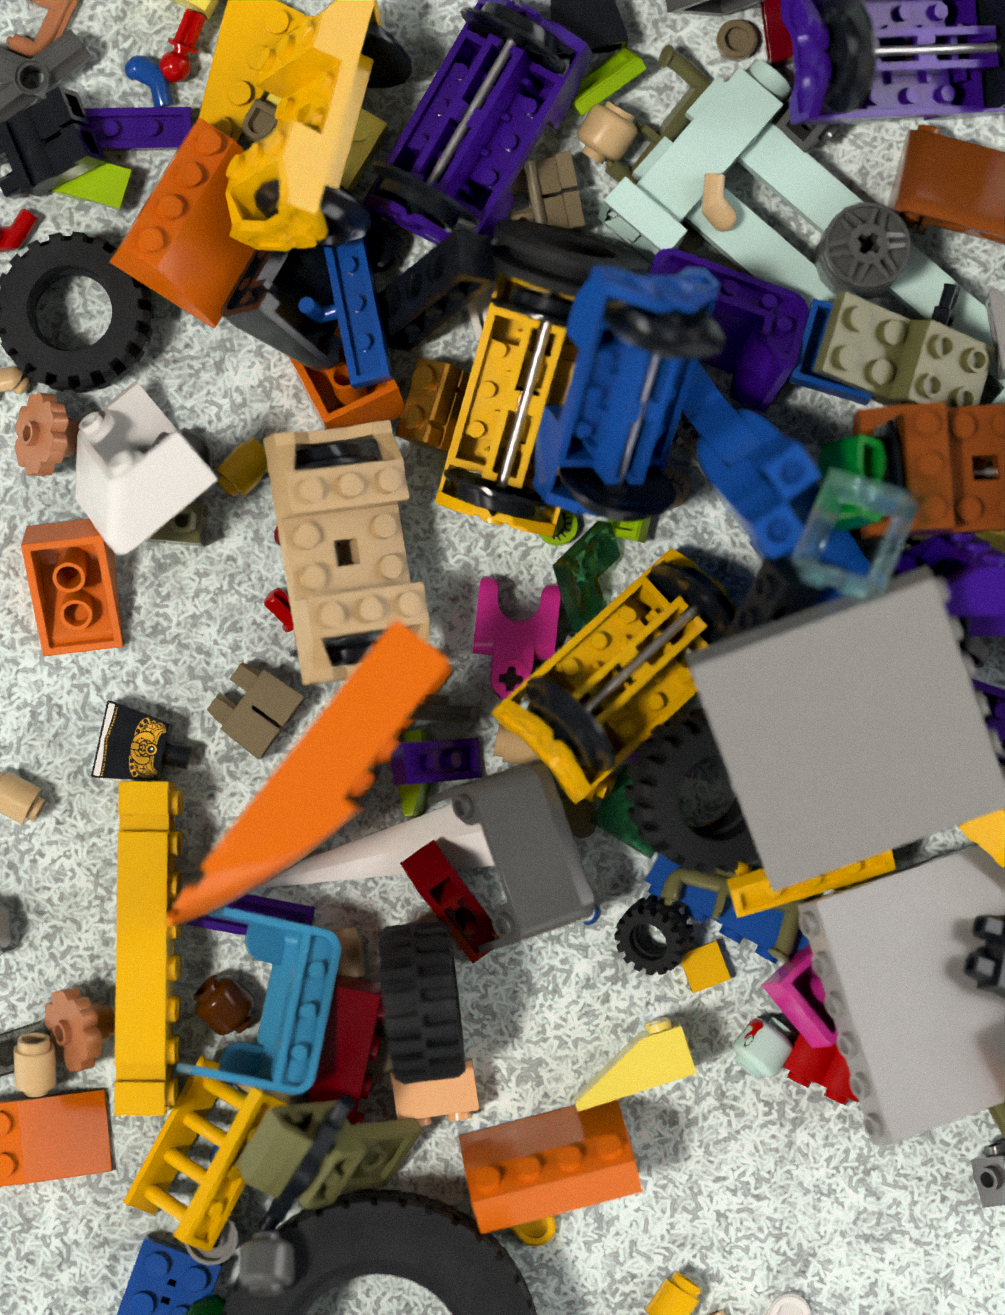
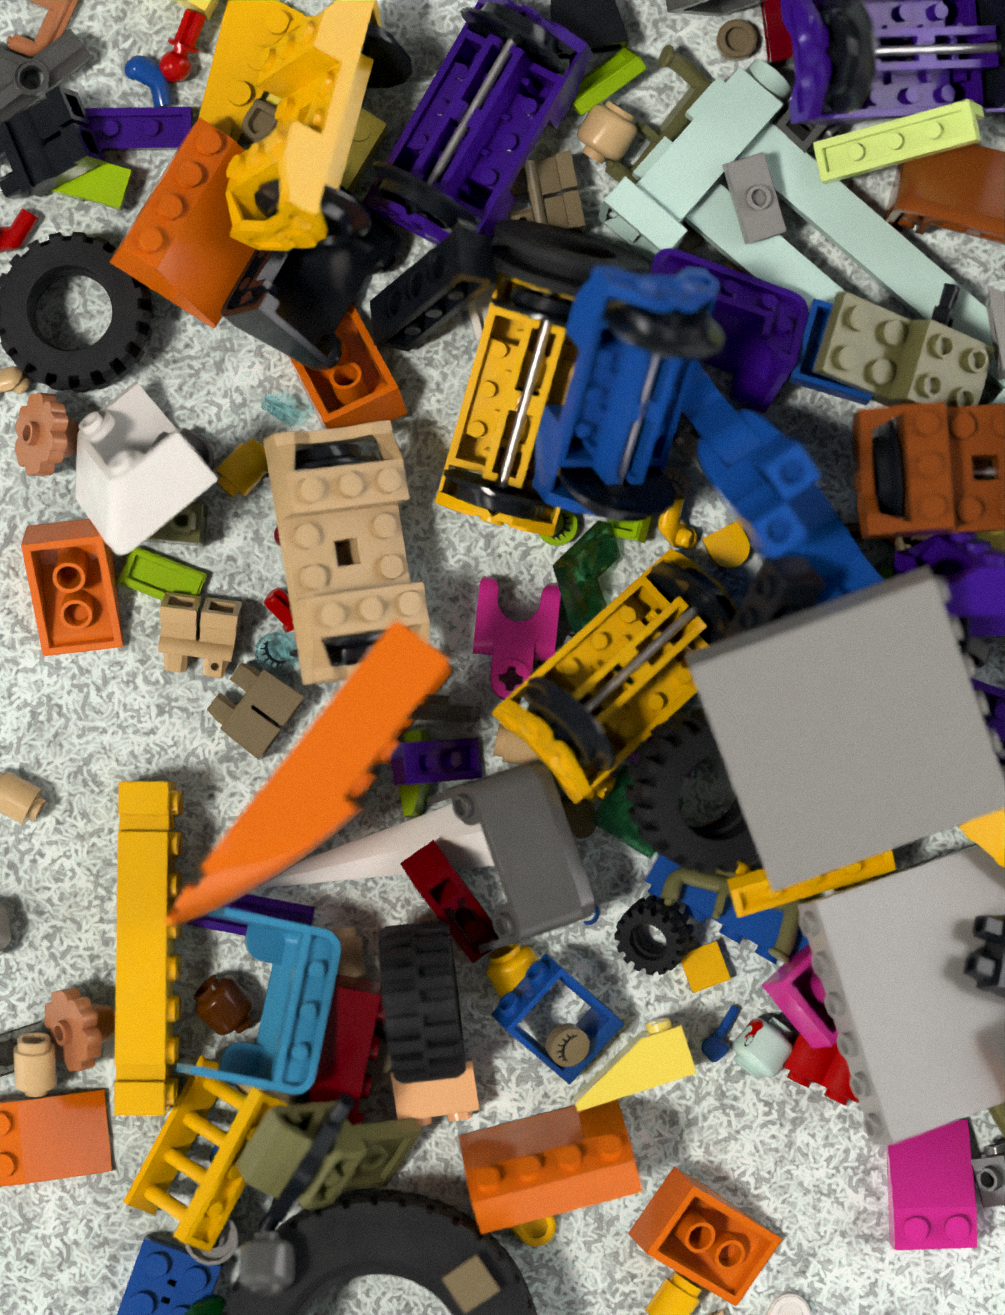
(136, 746): torso -> none
(158, 575): none -> lime tile
(183, 638): none -> tan hips
(273, 652): none -> clear light blue tile
(280, 410): none -> clear light blue tile
(357, 313): blue plate -> none
(433, 404): pearl gold brick -> none
(470, 1283): none -> dark tan tile
(509, 966): none -> yellow head
(567, 1045): none -> dark tan tile
(598, 1023): none -> blue window
(674, 528): none -> yellow arm
(704, 1236): none -> orange slope
(713, 1045): none -> blue hand
(714, 204): tan arm -> none
(728, 546): none -> yellow tile
(754, 198): none -> light grey plate
(845, 267): dark grey wheel -> none
(860, 457): green brick -> none
(868, 494): clear light blue window -> none
(898, 141): none -> yellowish green fence
(932, 1190): none -> dark pink slope

